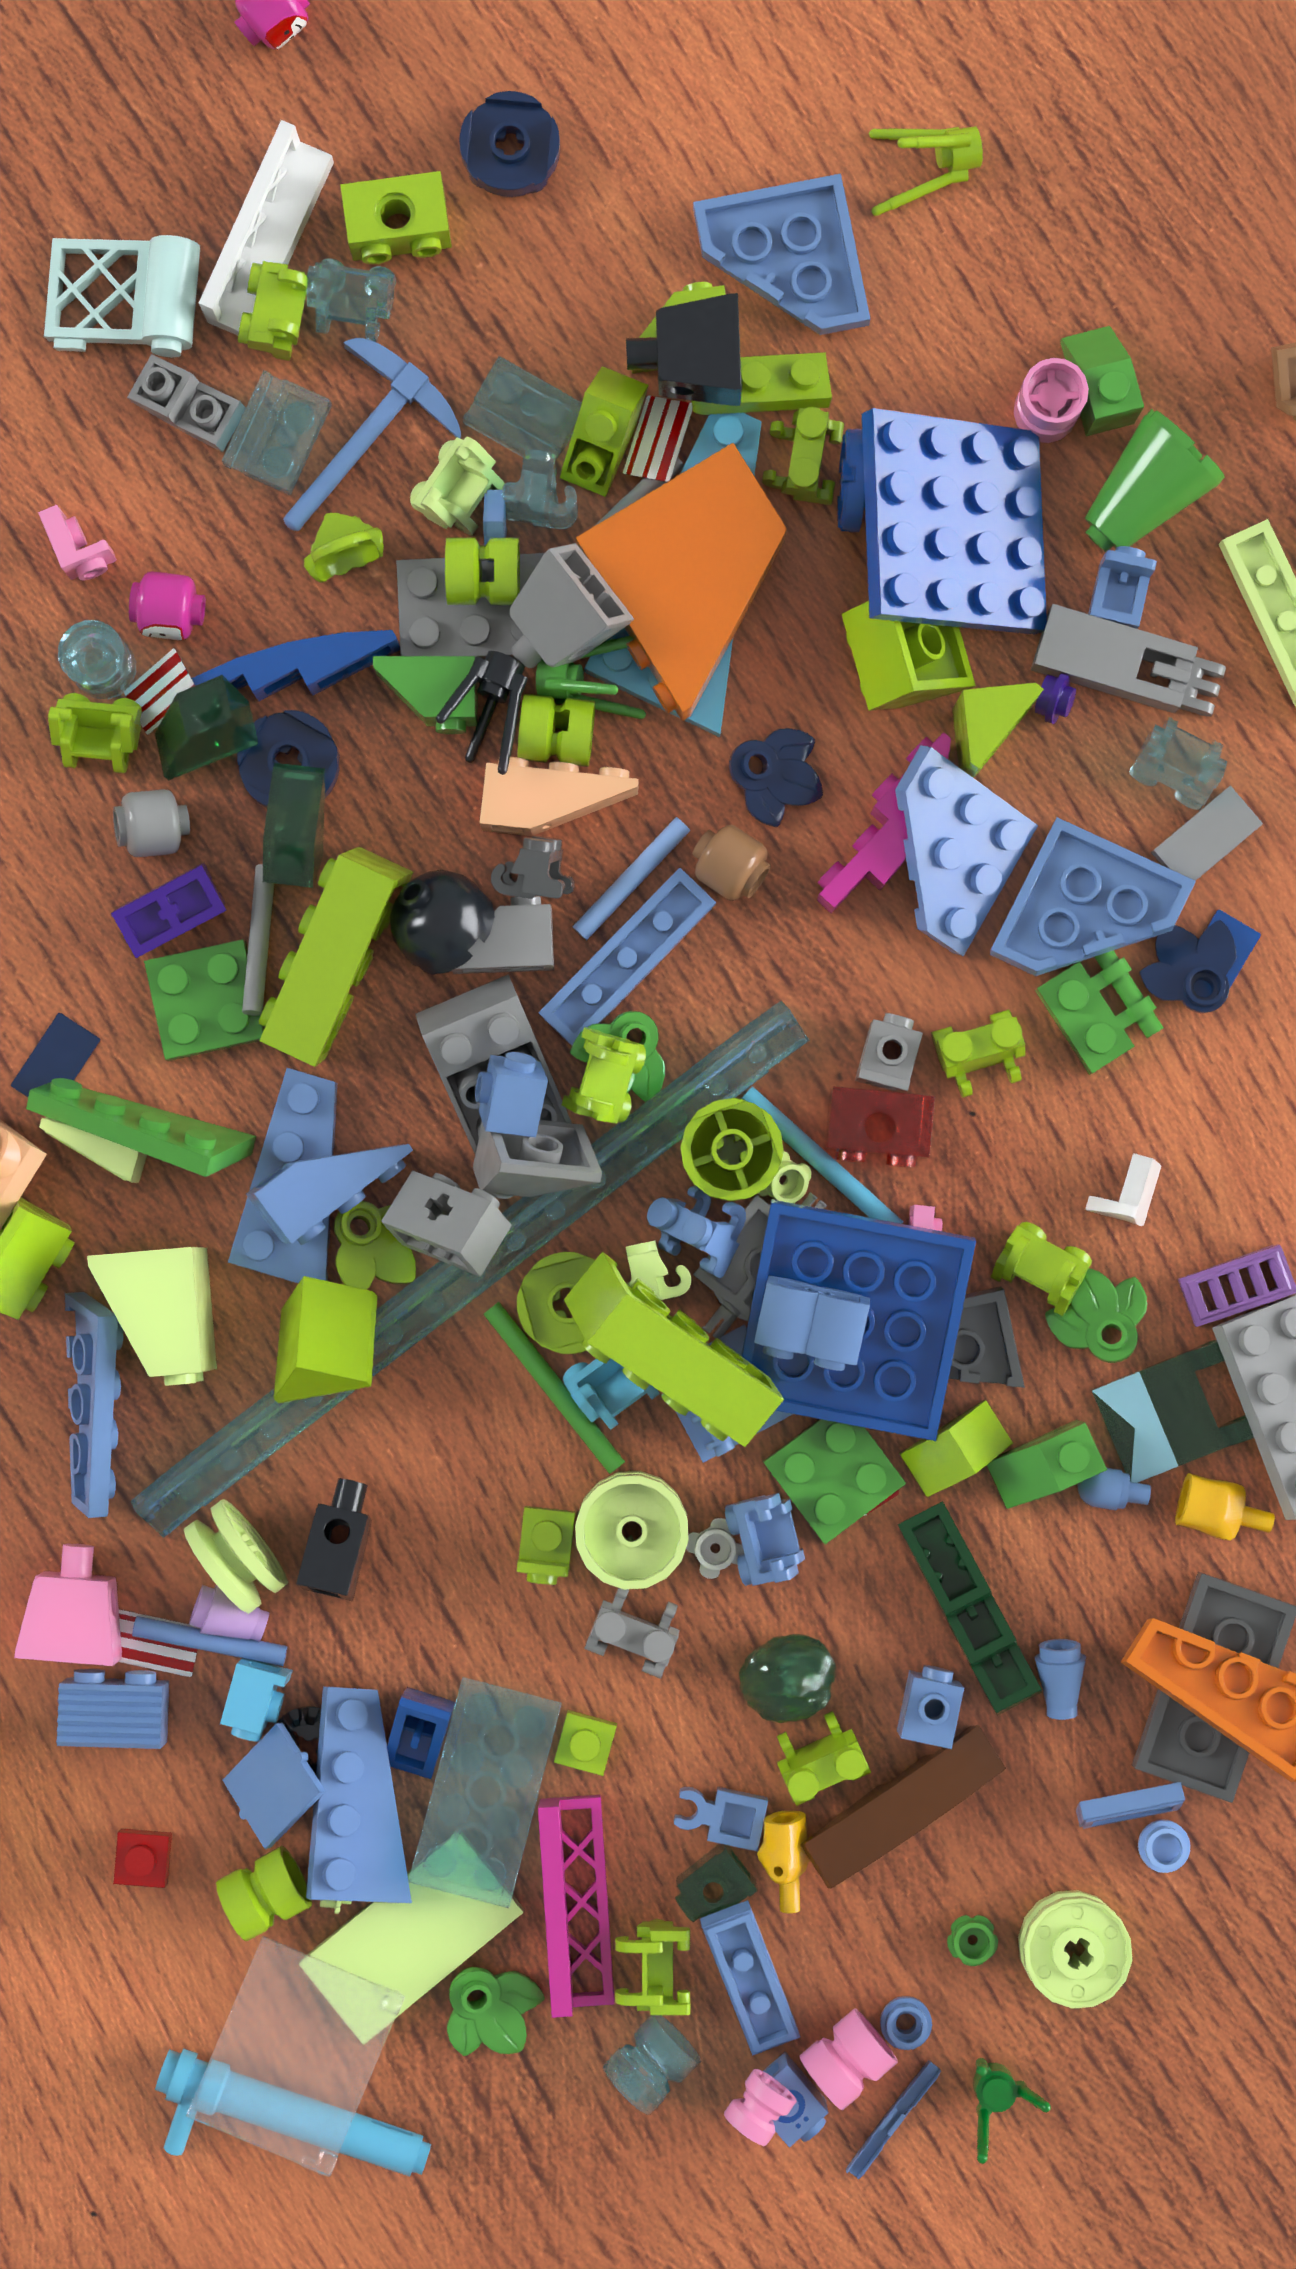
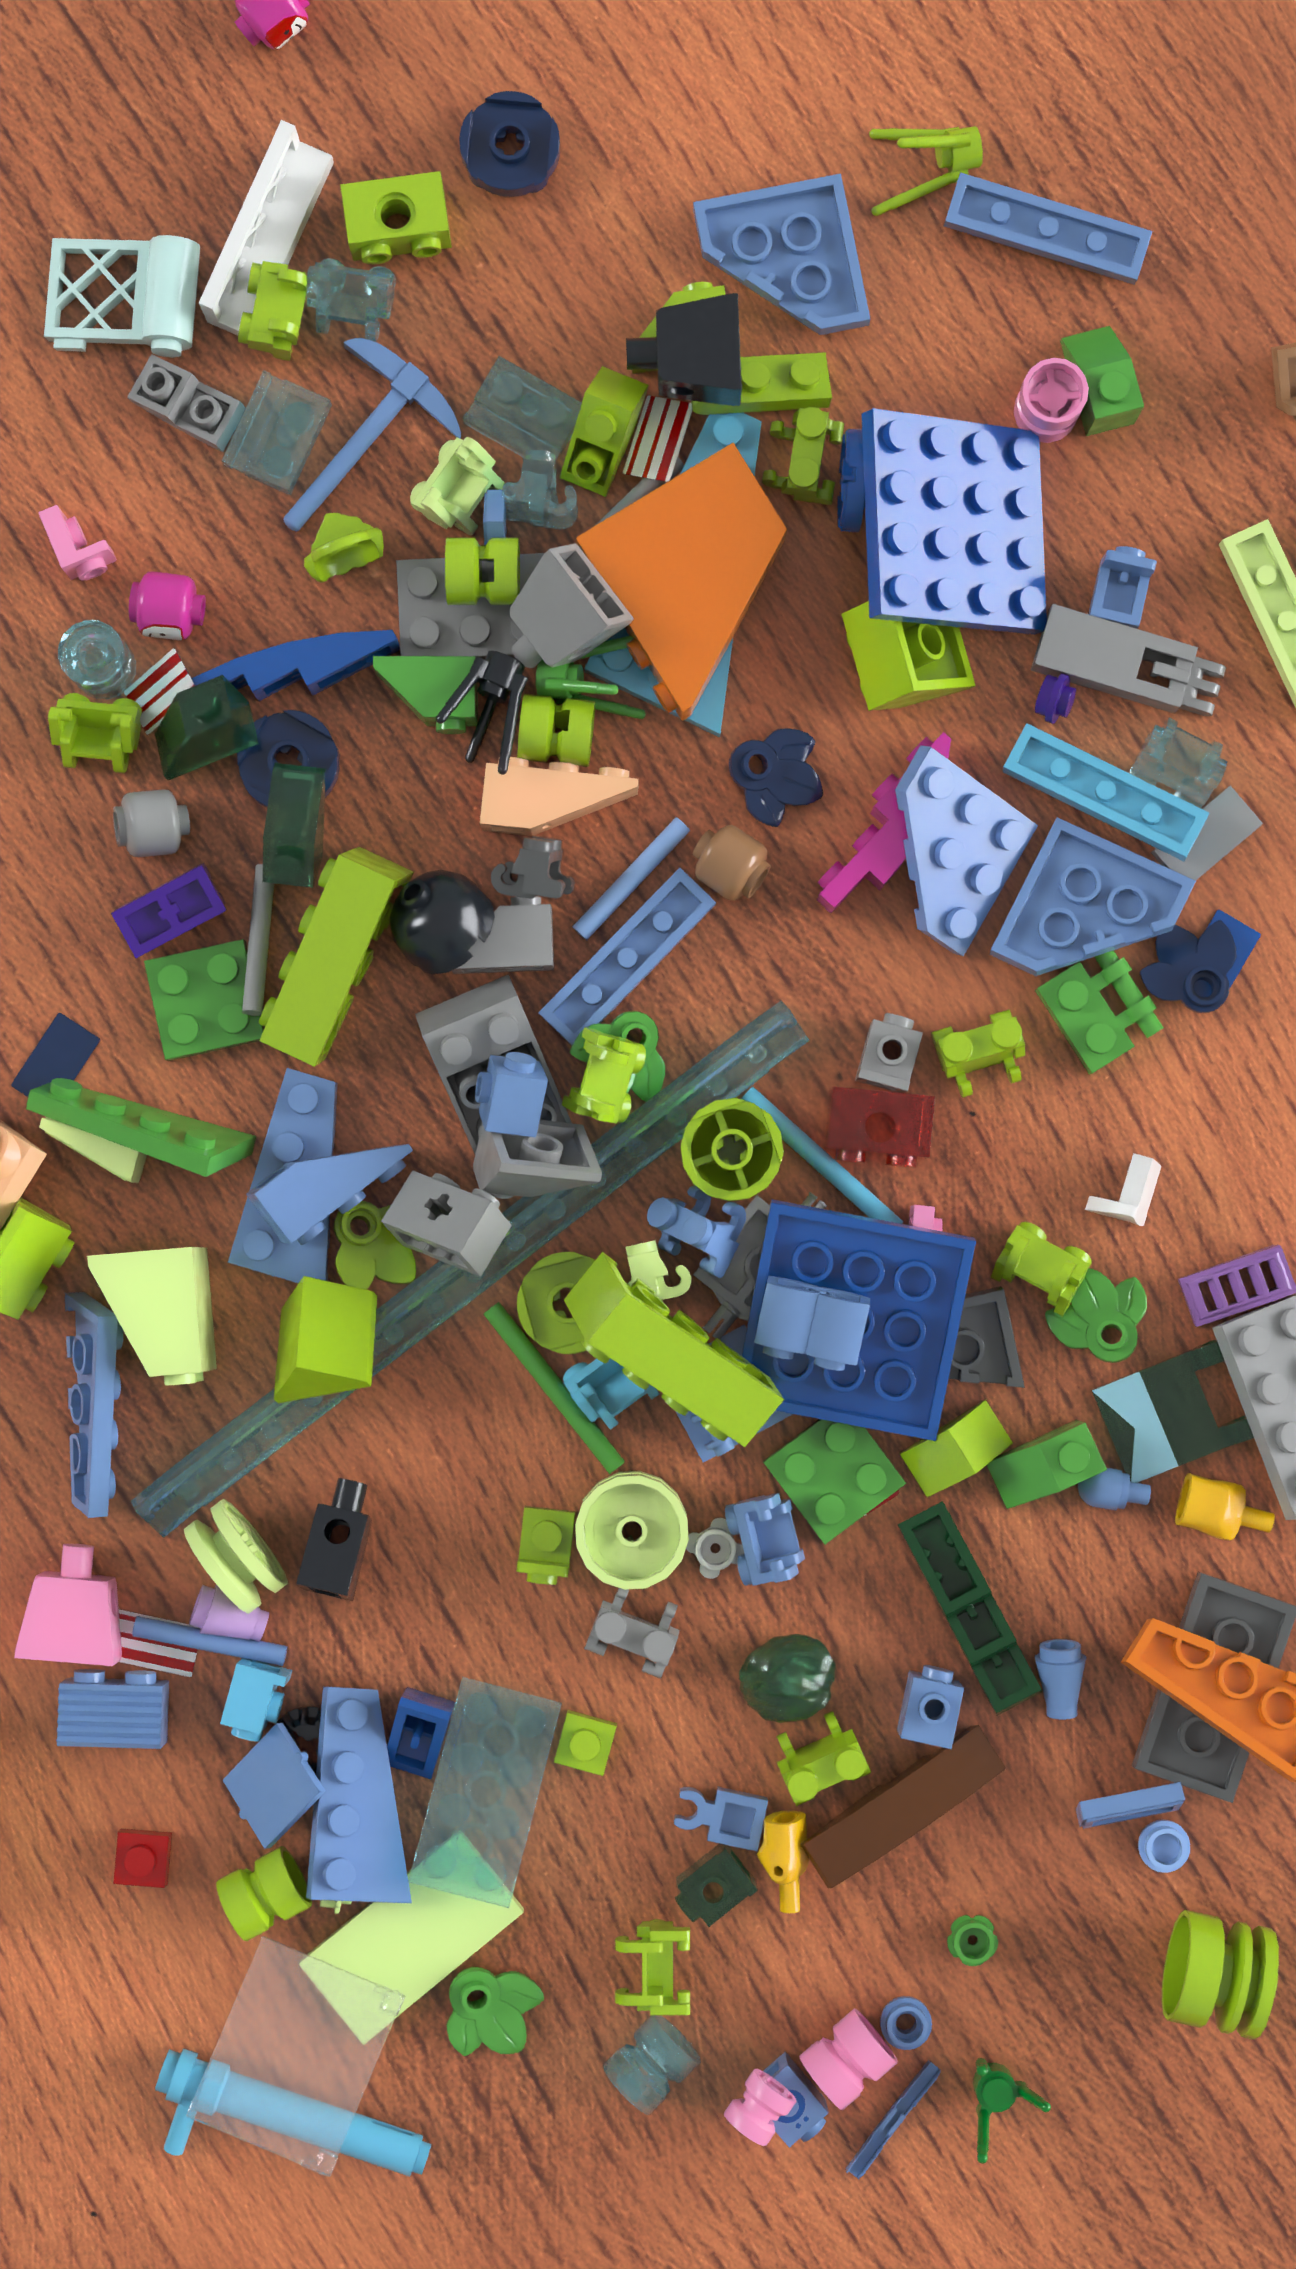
(556, 1909): dark pink fence -> none
(750, 1977): medium blue tile -> none
(795, 1184): yellowish green plate -> none
(986, 719): lime slope -> none
(1048, 228): none -> medium blue plate
(1082, 1979): yellowish green wheel -> none
(1105, 792): none -> medium azure plate
(1150, 483): bright green cone -> none
(1220, 1975): none -> lime wheel

